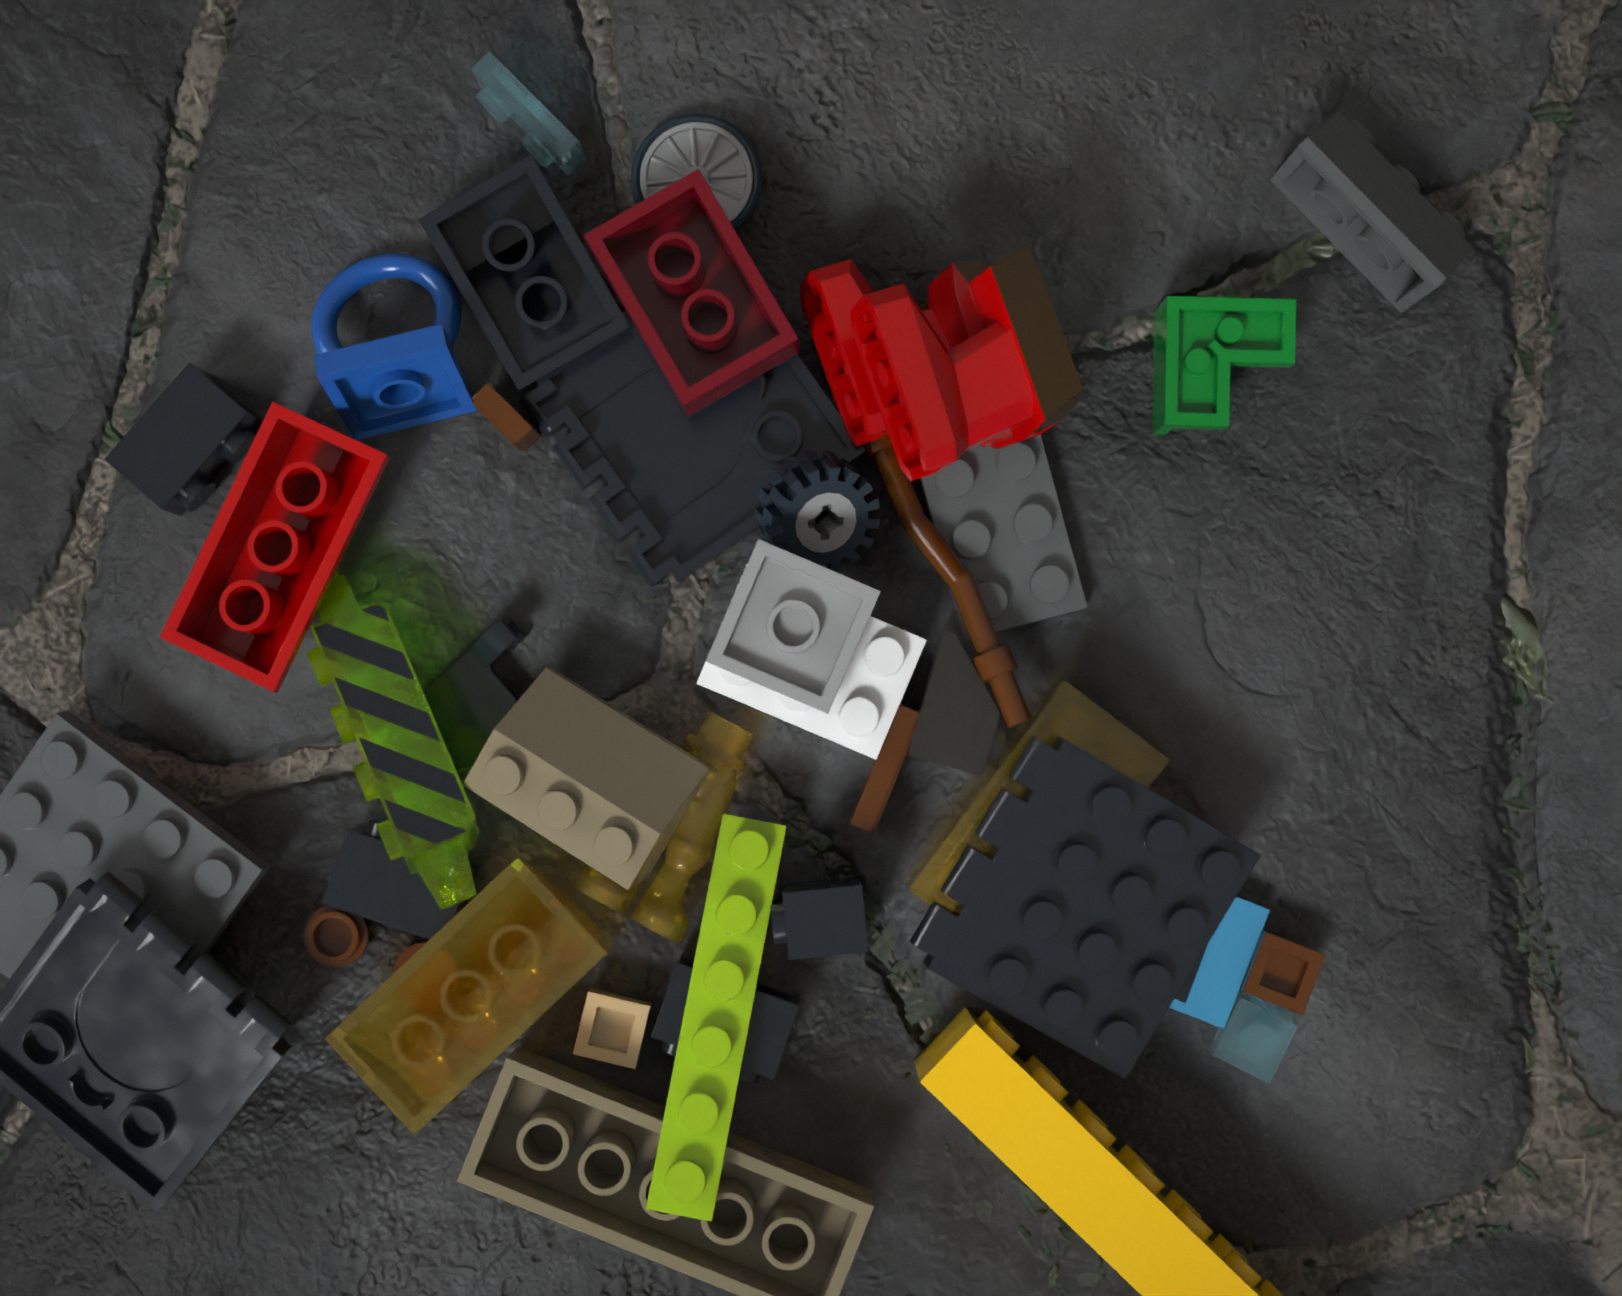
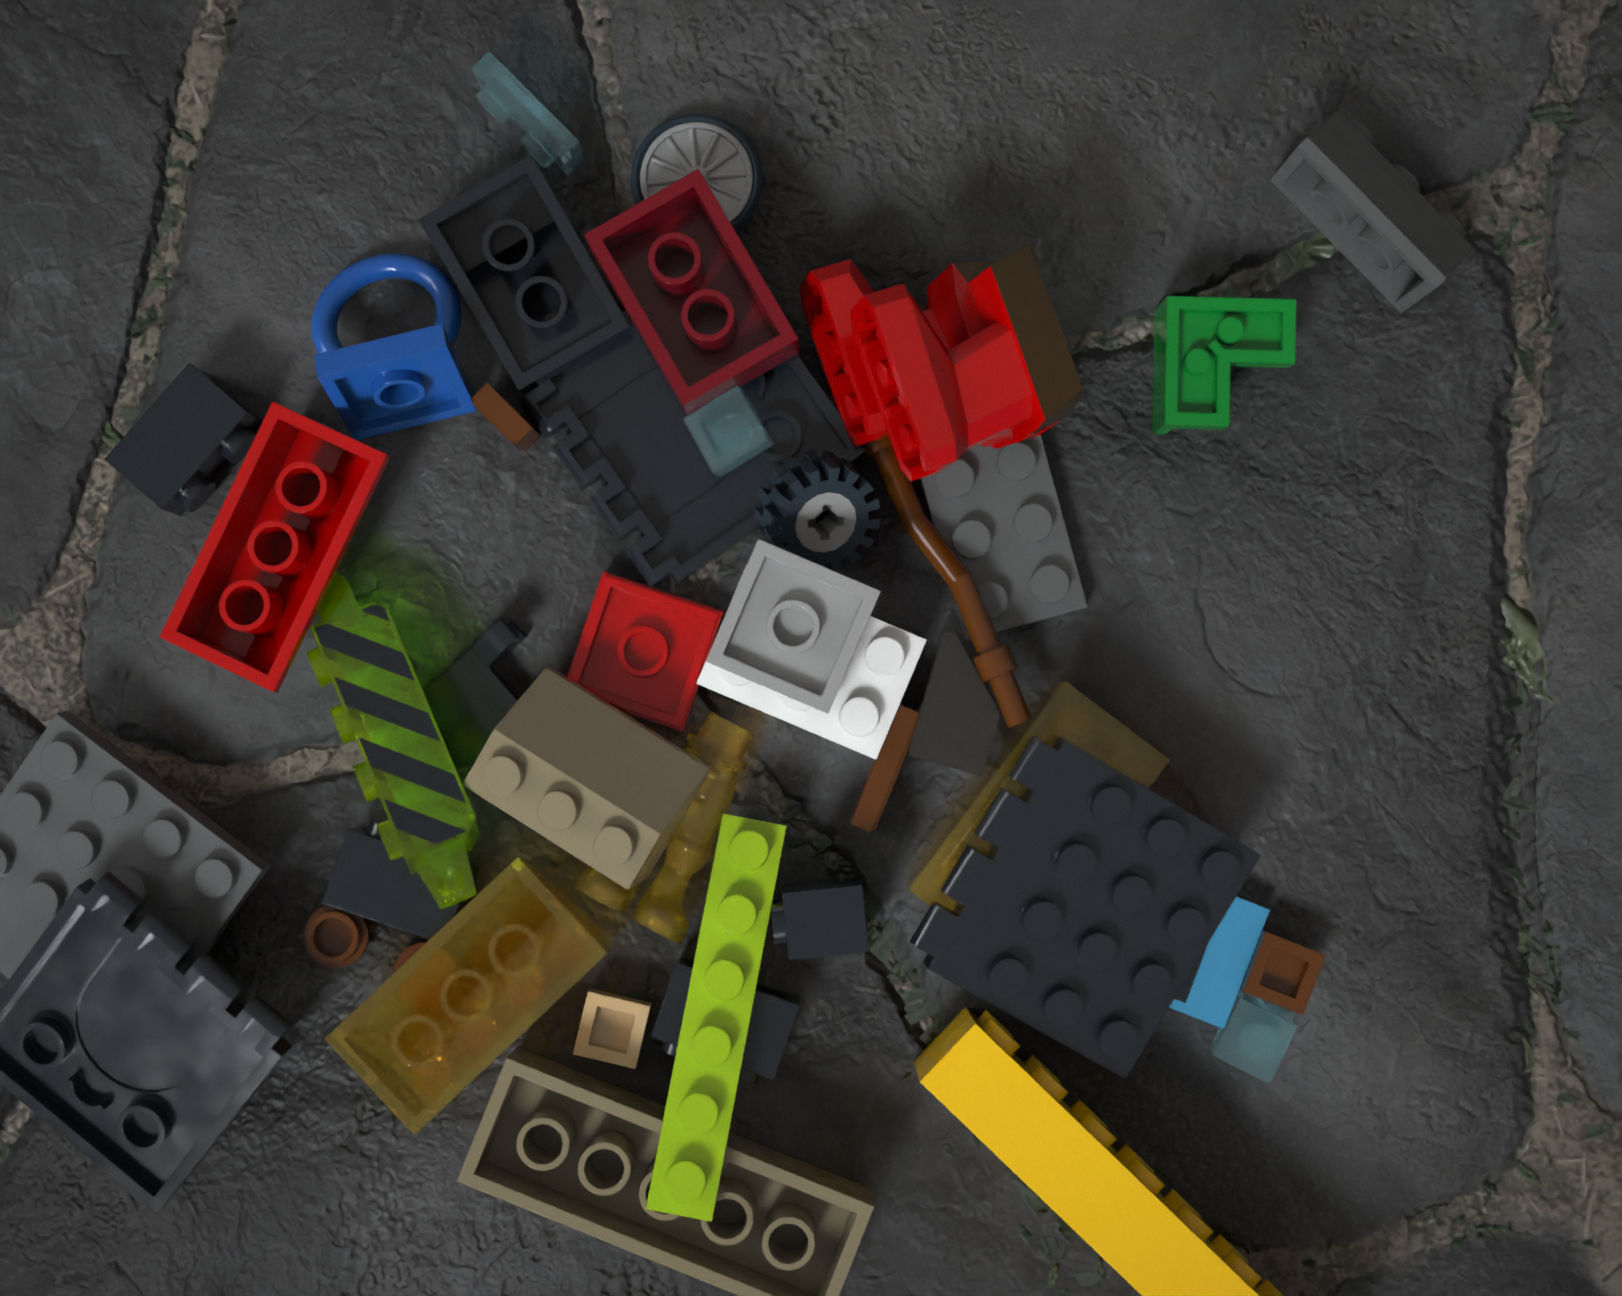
(644, 650): none -> red tile
(728, 431): none -> clear light blue plate

